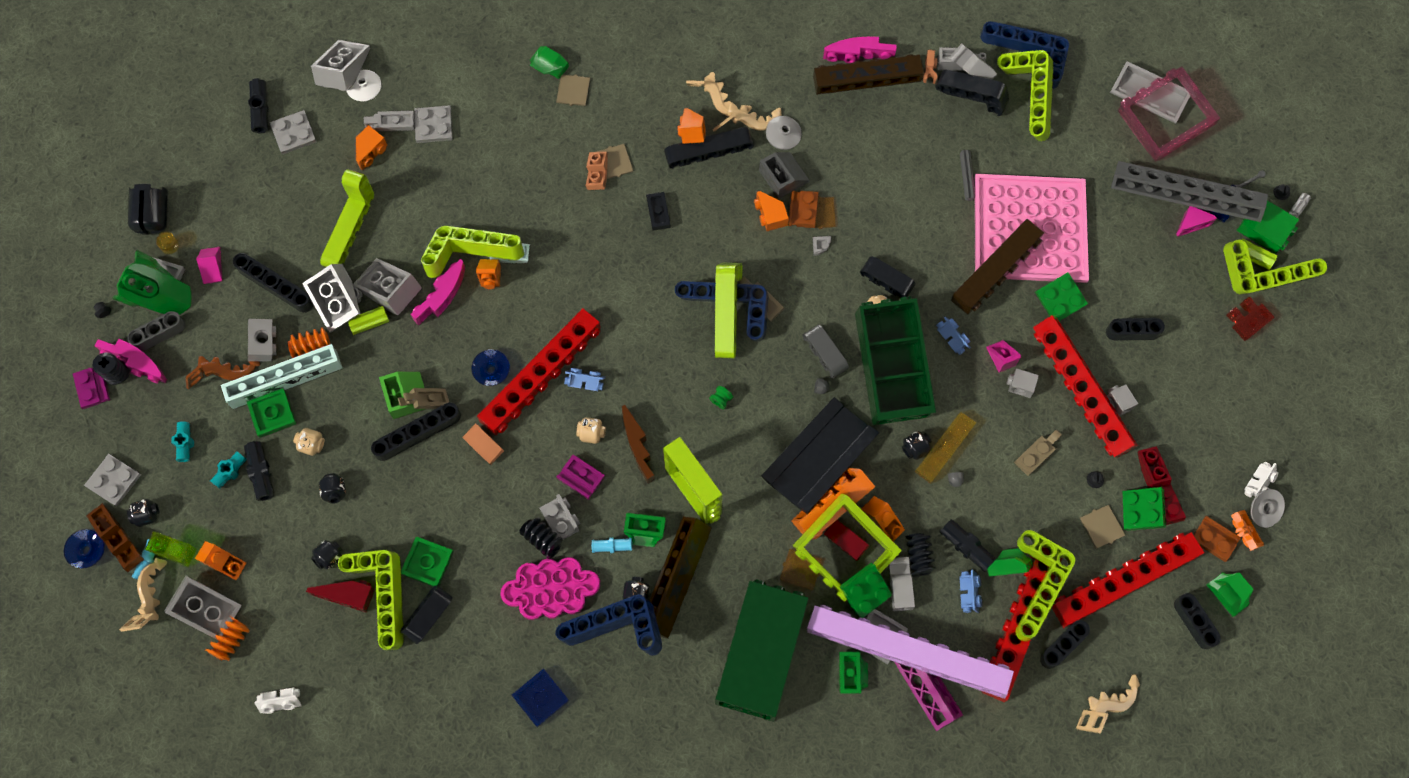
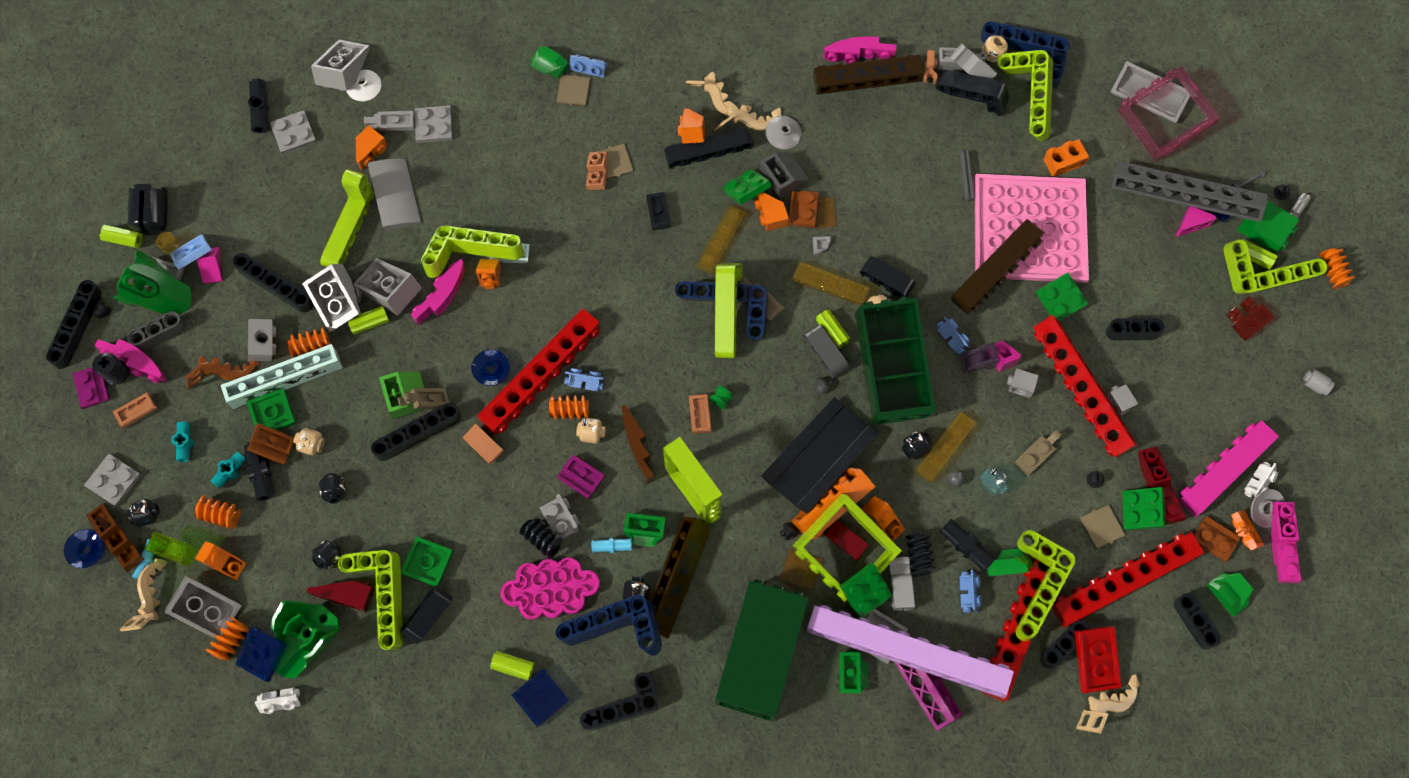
(74, 333): none -> black beam
(121, 236): none -> lime axle
(135, 410): none -> nougat plate
(190, 251): none -> light blue plate
(216, 513): none -> orange piece
(260, 654): none -> clear blue plate
(270, 443): none -> dark orange plate
(293, 625): none -> green piece
(394, 193): none -> light grey slope
(512, 665): none -> lime axle
(568, 407): none -> orange piece
(585, 65): none -> medium blue hinge
(618, 707): none -> black beam
(700, 414): none -> nougat plate
(720, 239): none -> clear yellow plate
(746, 186): none -> green plate
(788, 531): none -> black piece
(831, 283): none -> clear yellow plate
(833, 328): none -> lime axle
(980, 358): none -> clear purple slope
(994, 48): none -> tan head
(994, 481): none -> clear light blue head
(1067, 160): none -> orange brick
(1098, 659): none -> red tile
(1228, 468): none -> dark pink brick
(1284, 542): none -> dark pink slope
(1318, 382): none -> light grey brick
(1336, 268): none -> orange piece

